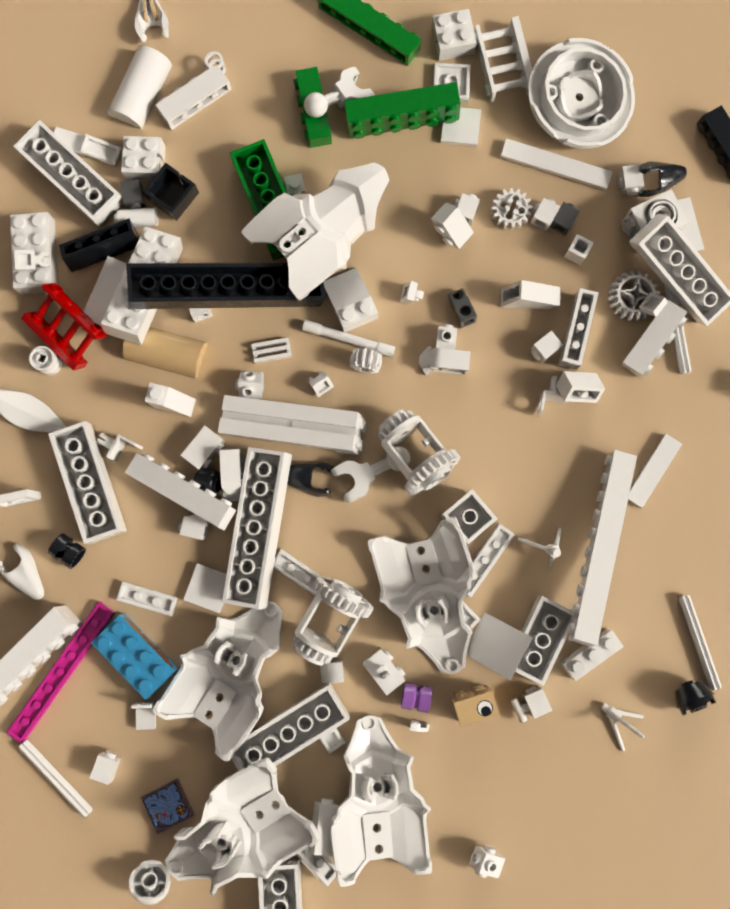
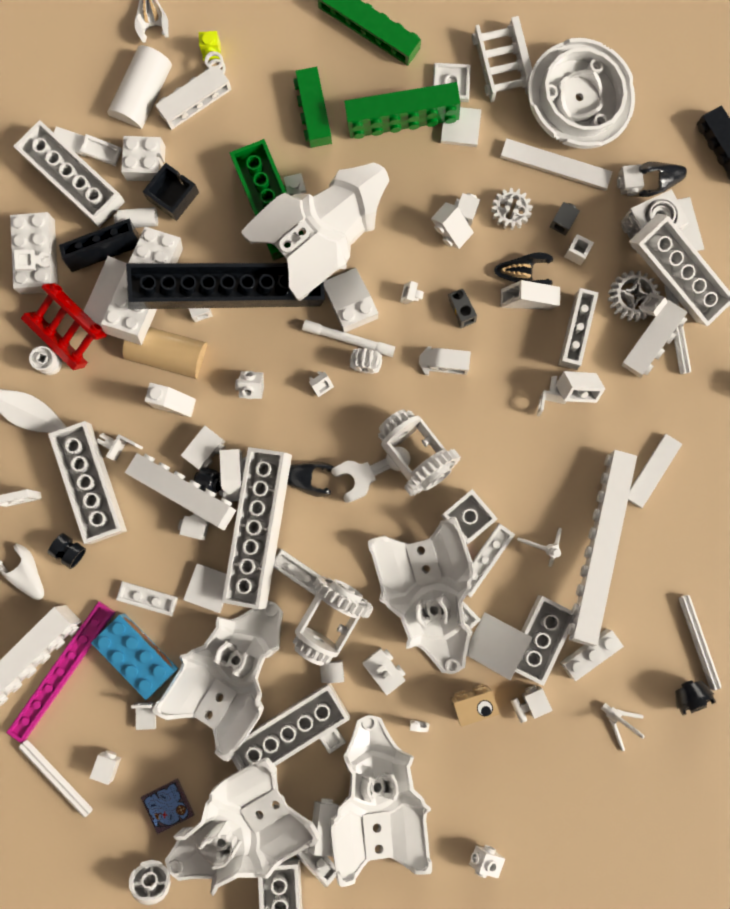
(132, 194): dark grey brick -> none
(209, 42): none -> neon yellow brick
(270, 343): white tile -> none
(293, 424): white brick -> none
(345, 89): white piece -> none
(416, 697): medium lavender wheel -> none
(446, 337): white brick -> none
(453, 34): white brick -> none
(522, 267): none -> black animal
(544, 213): white brick -> none
(546, 347): white brick -> none

